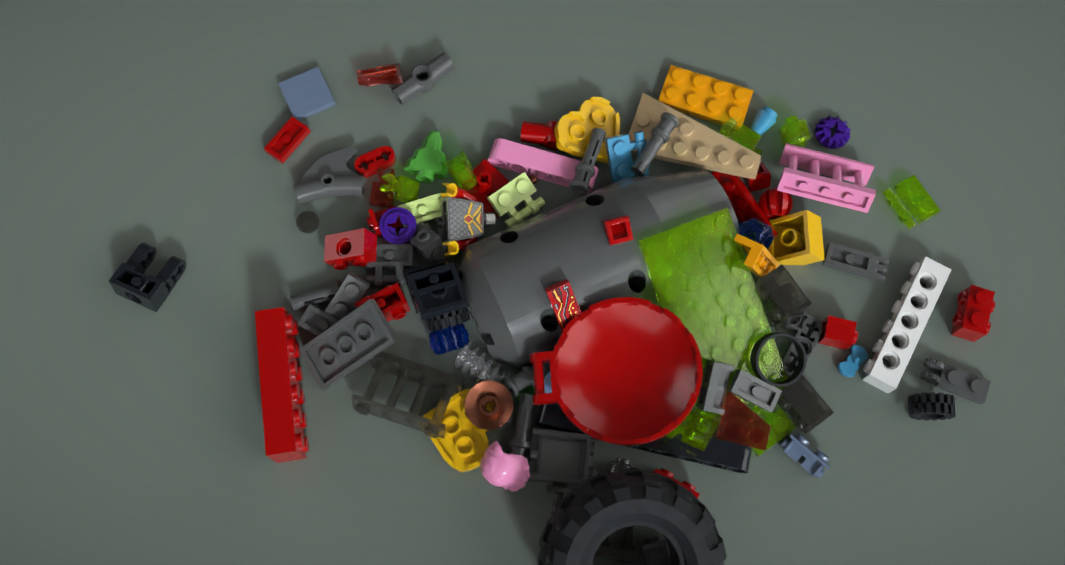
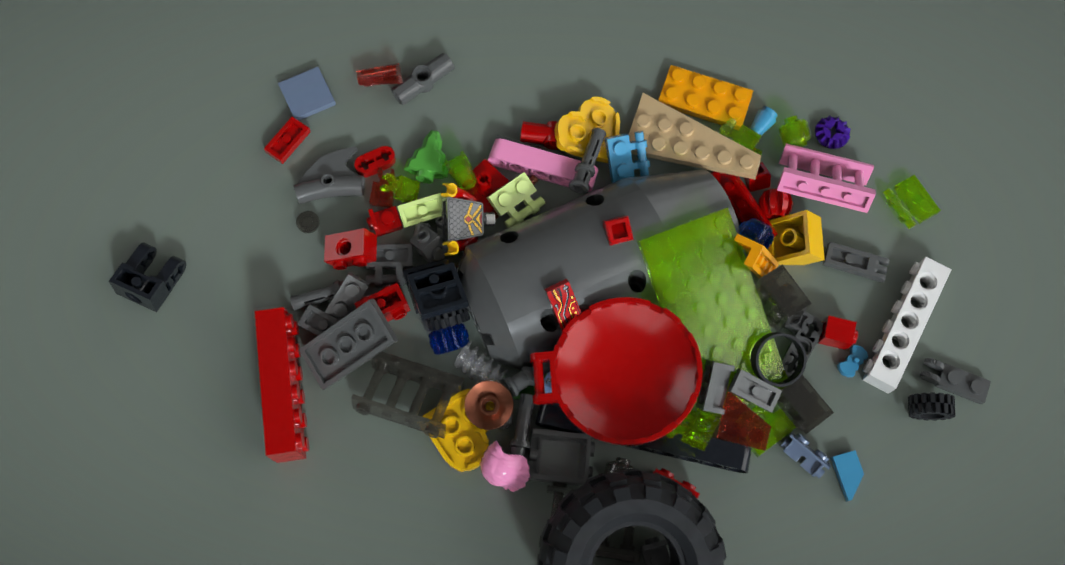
(390, 233): dark purple gear -> none
(659, 136): dark grey pin -> none
(848, 472): none -> dark azure tile
(973, 313): red brick -> none

